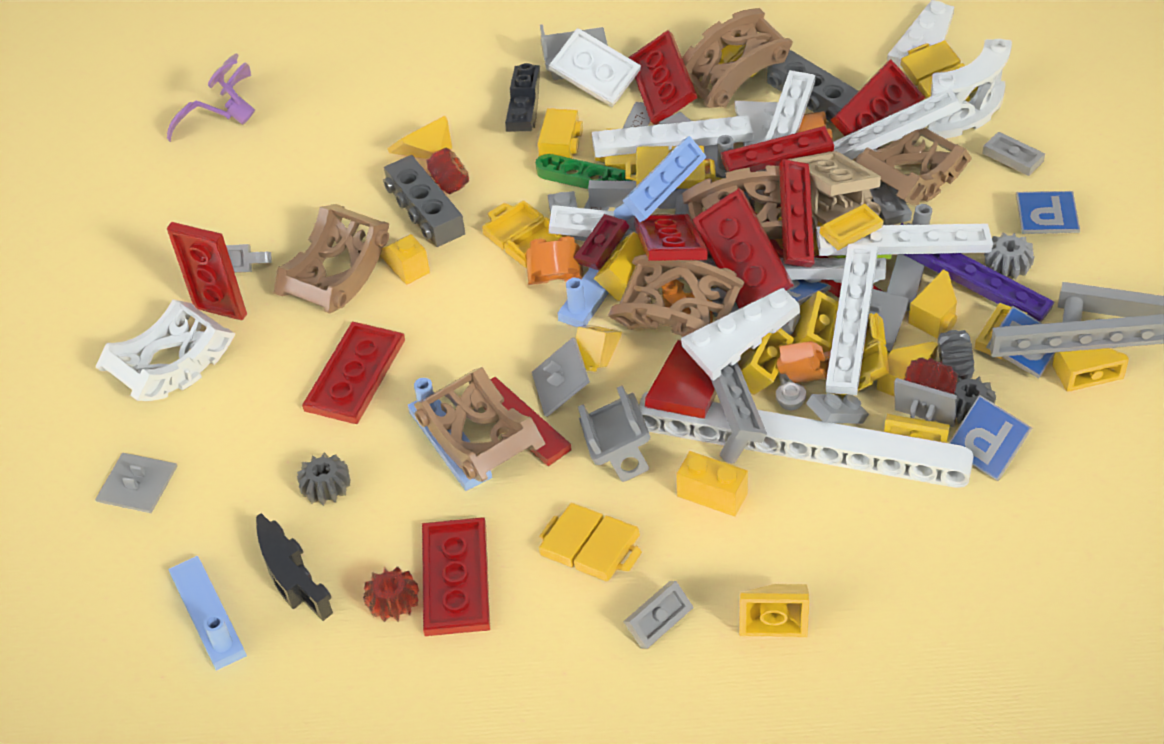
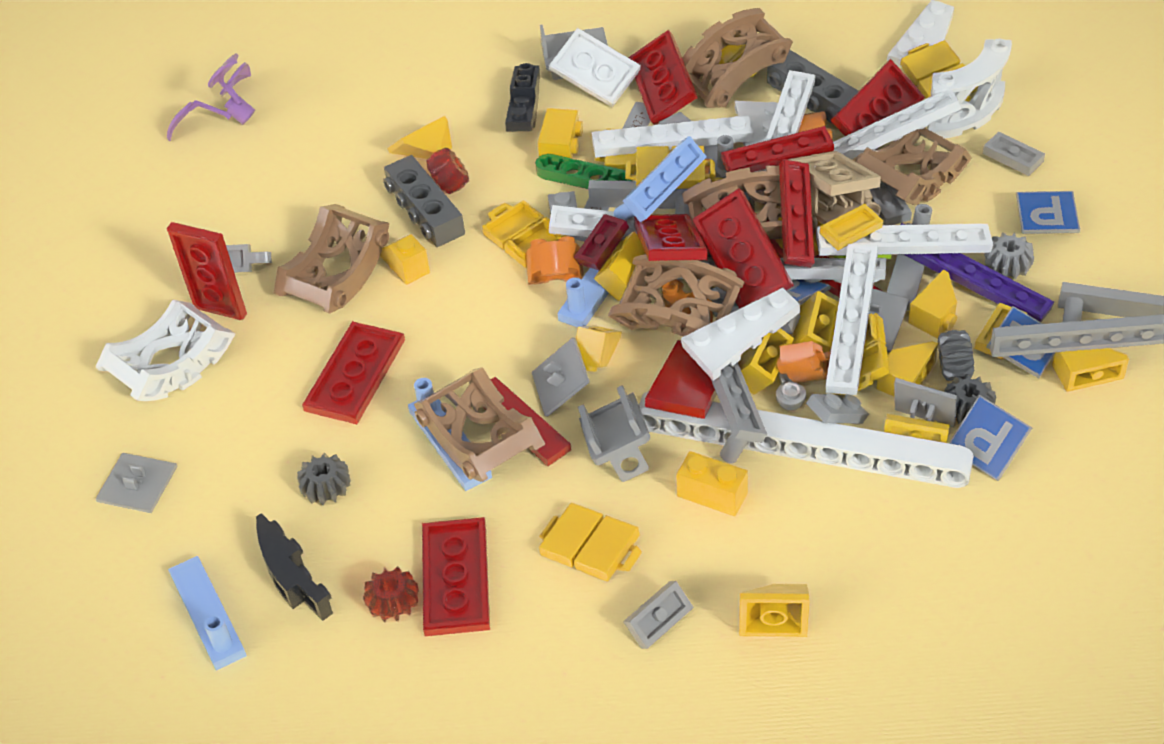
(932, 375): clear red gear -> none

